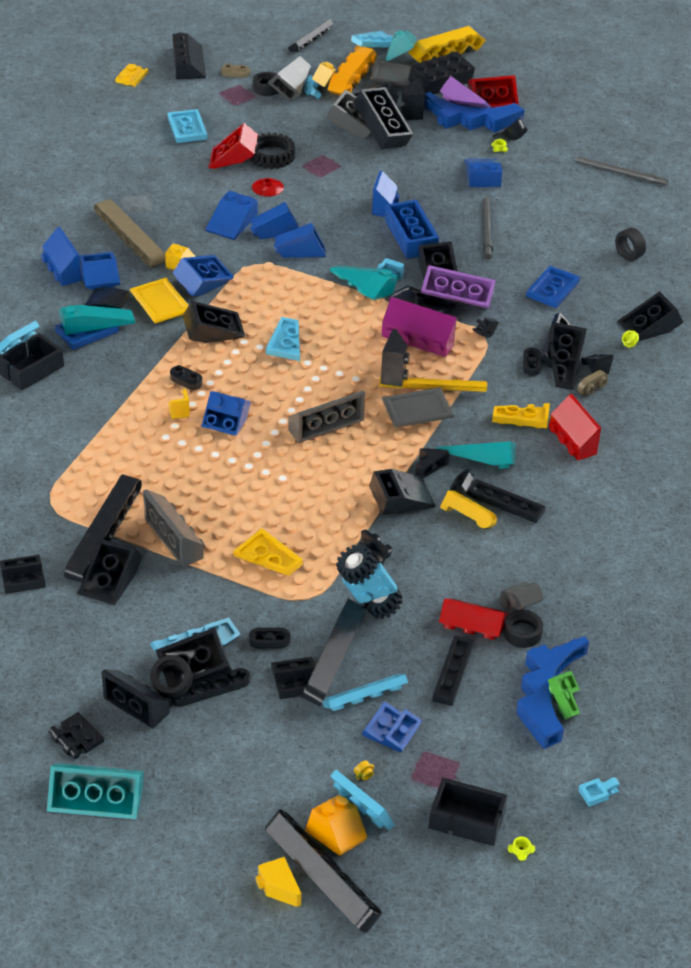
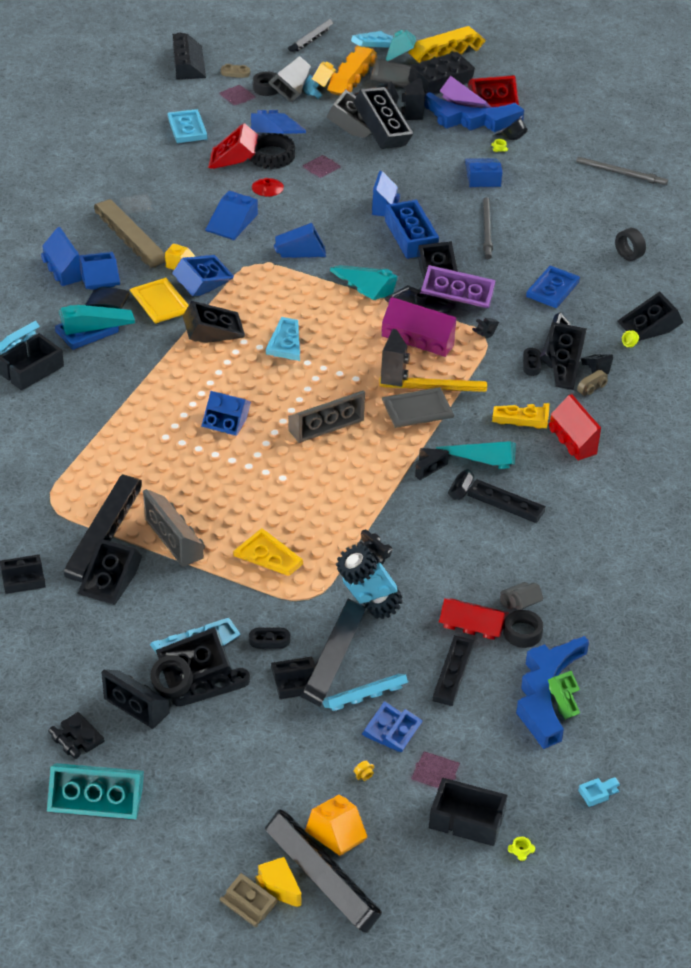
(131, 75): yellow plate -> none
(180, 407): yellow panel -> none
(186, 377): black plate -> none
(248, 900): none -> dark tan plate
(273, 222): blue slope -> none
(274, 123): none -> blue slope
(362, 801): medium azure plate -> none
(396, 267): medium azure bracket -> none
(399, 492): black slope -> none
(482, 516): yellow leg -> none

